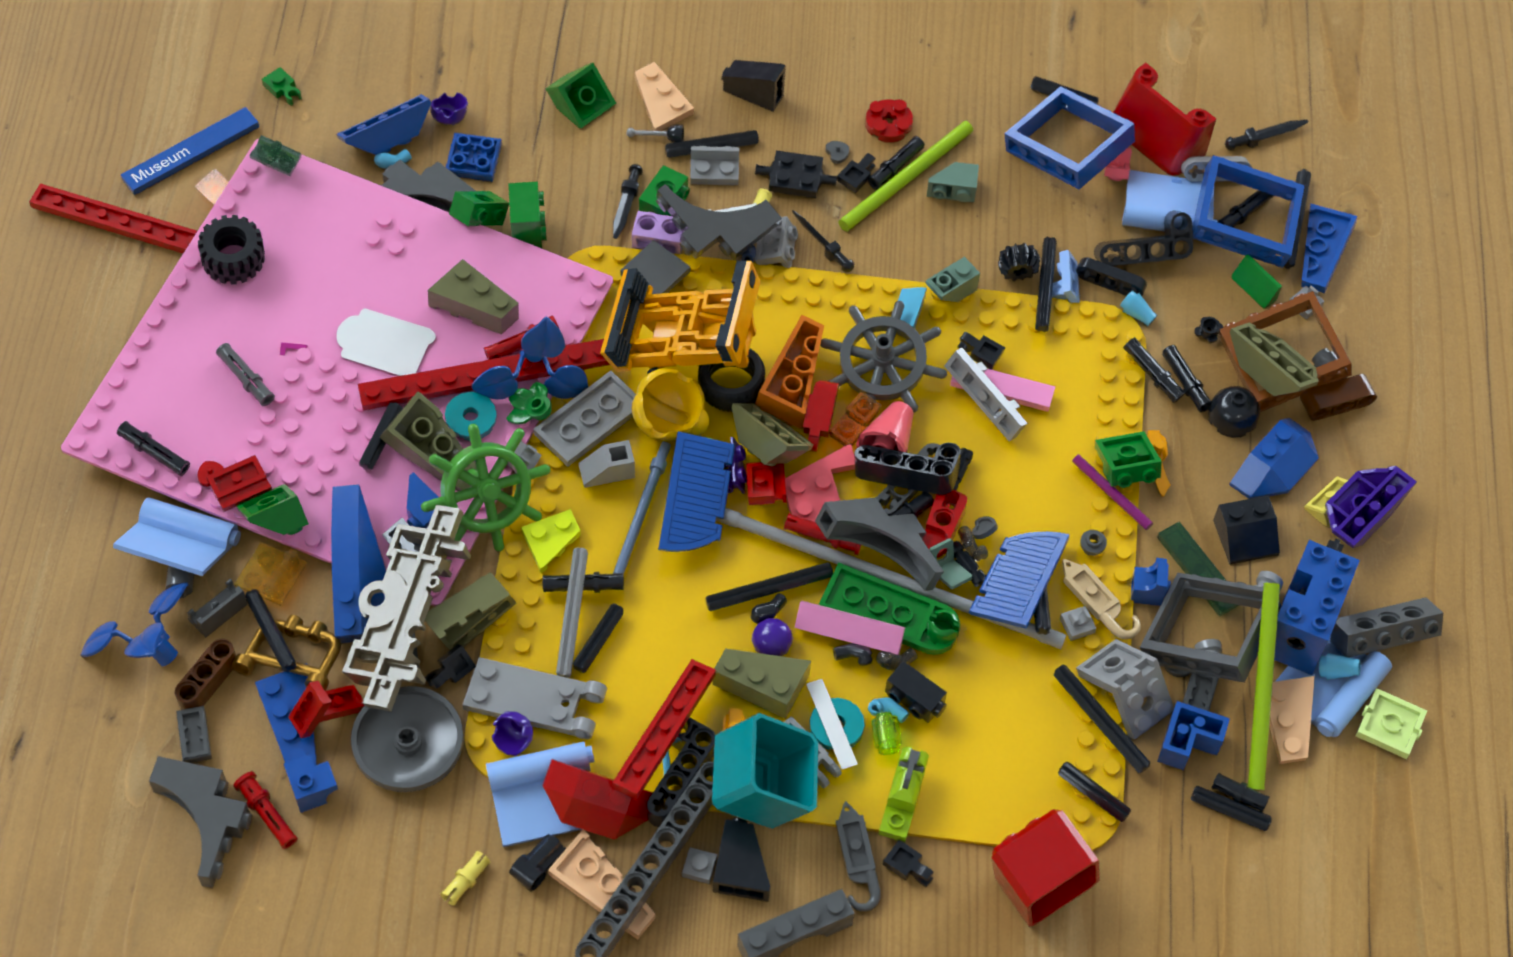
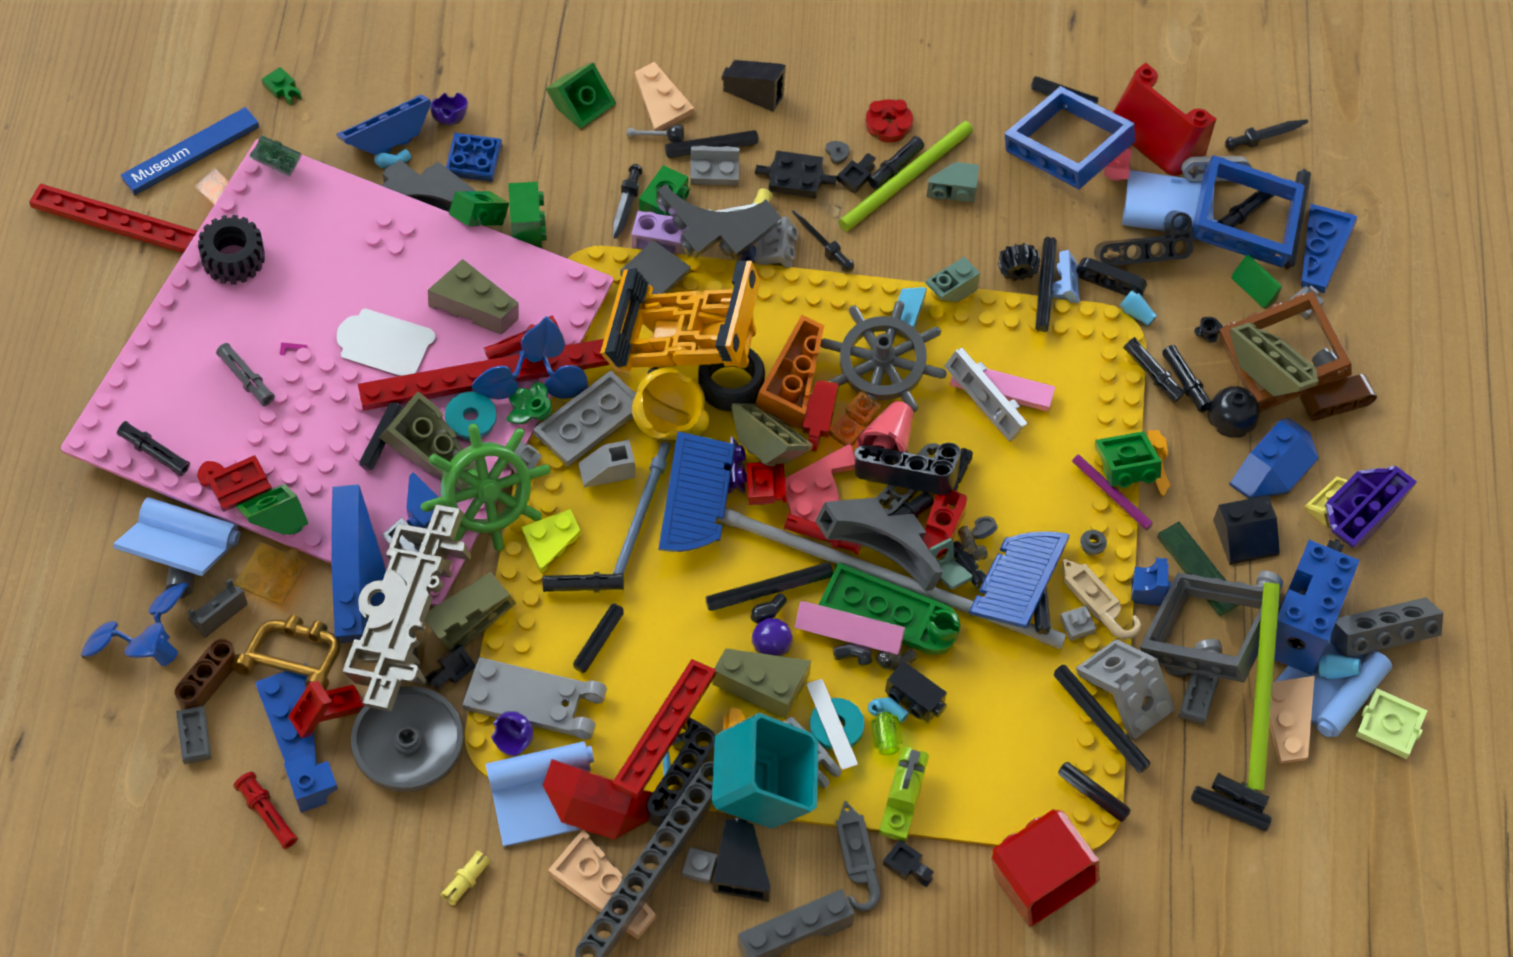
(202, 795): dark grey arch -> none
(270, 630): black axle -> none
(533, 868): black piece -> none
(572, 612): light grey axle -> none
(982, 350): black plate -> none
(1191, 729): blue brick -> none

